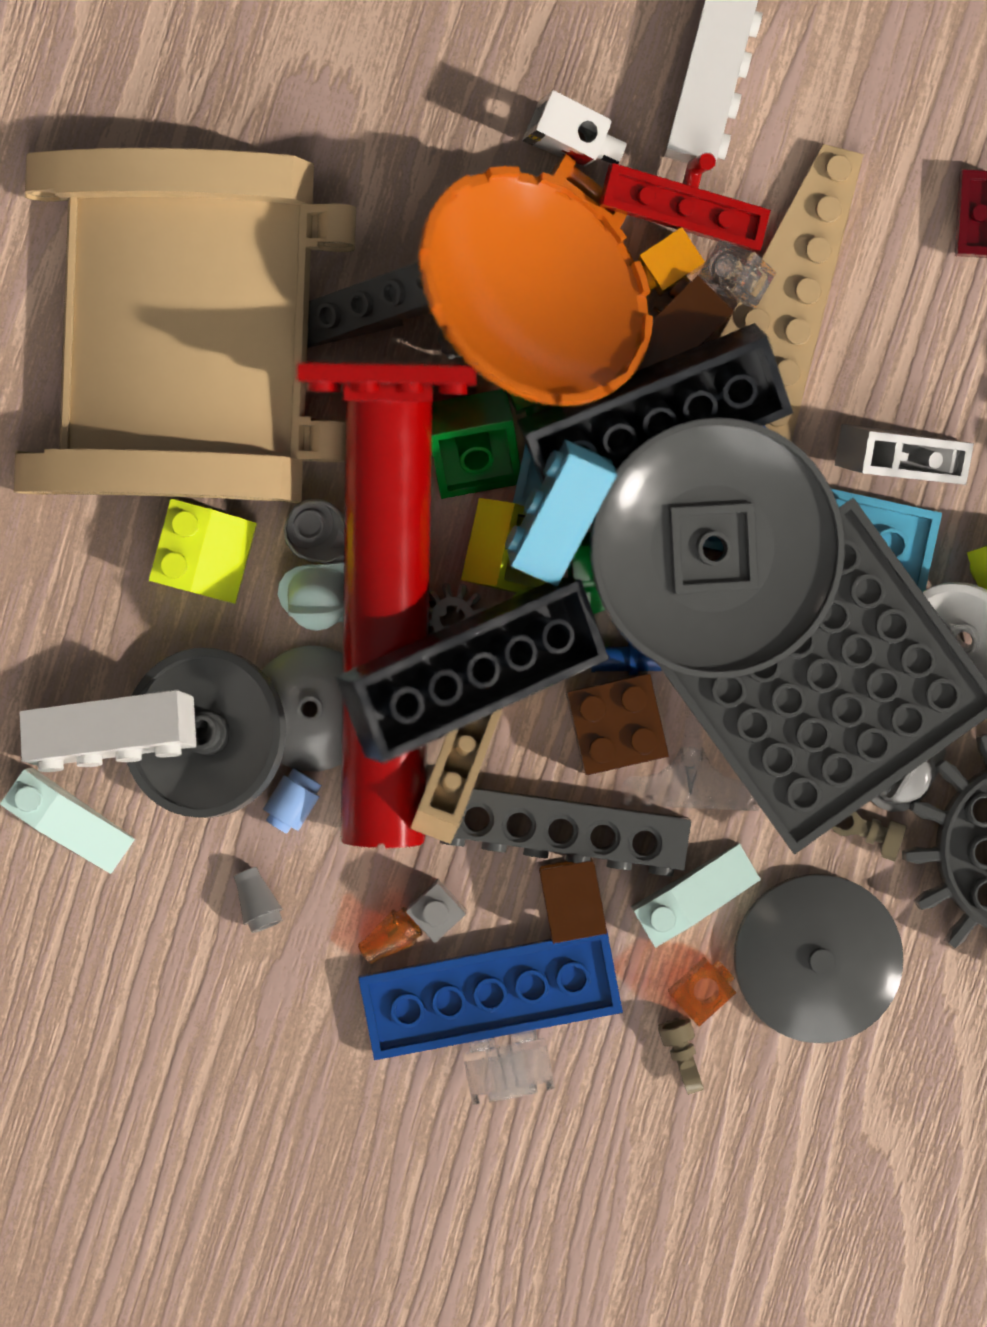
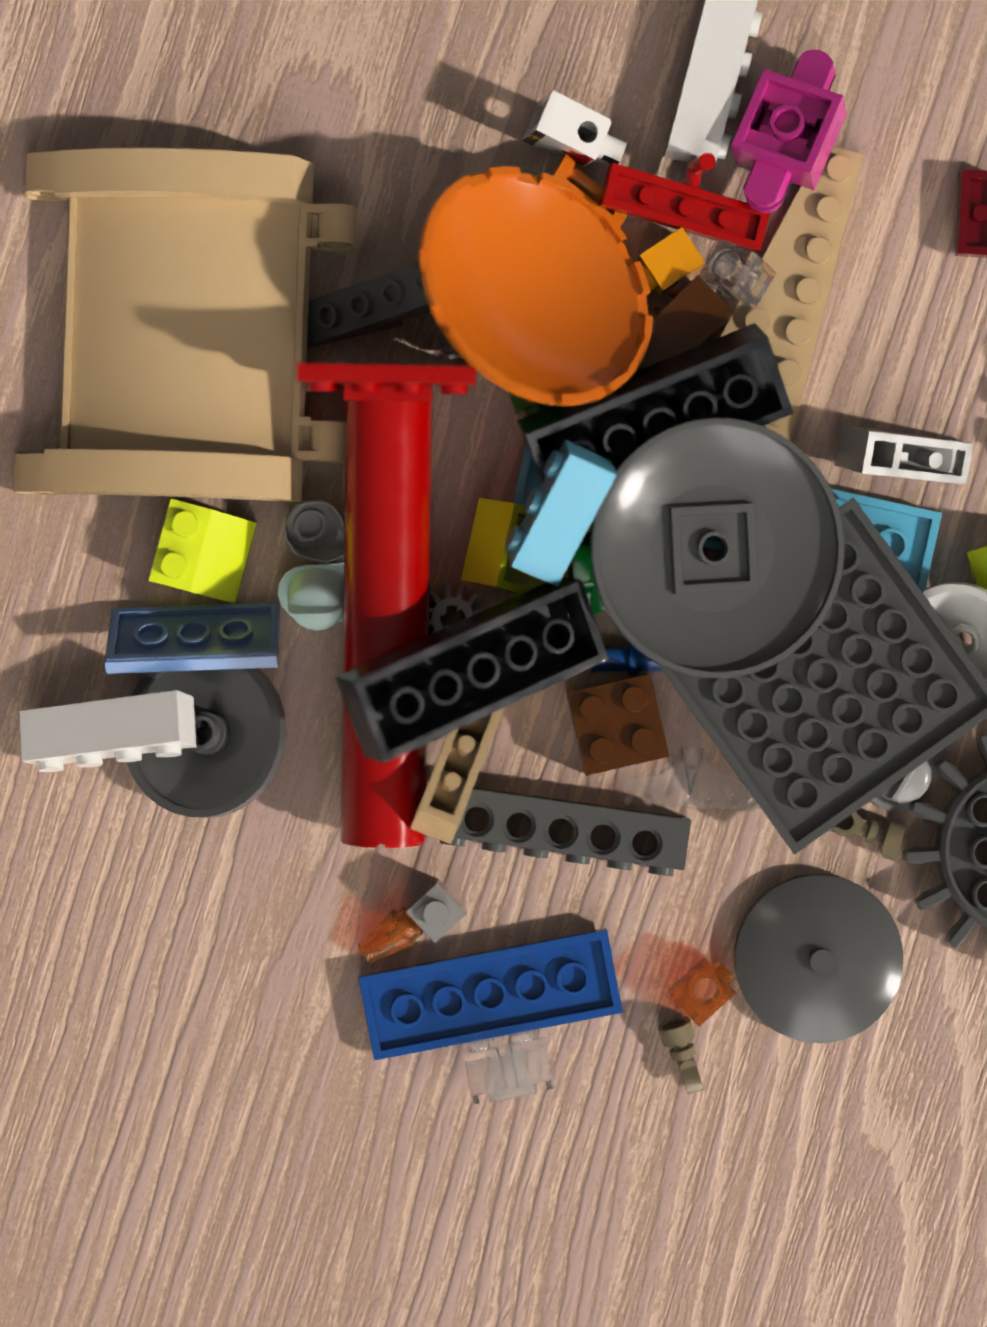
(66, 819): light aqua slope -> none
(193, 638): none -> medium blue tile
(257, 902): light grey cone -> none
(292, 801): light blue brick -> none
(305, 676): light grey dish -> none
(474, 443): green slope -> none
(572, 900): reddish brown piece -> none
(695, 895): light aqua slope -> none
(789, 130): none -> dark pink brick

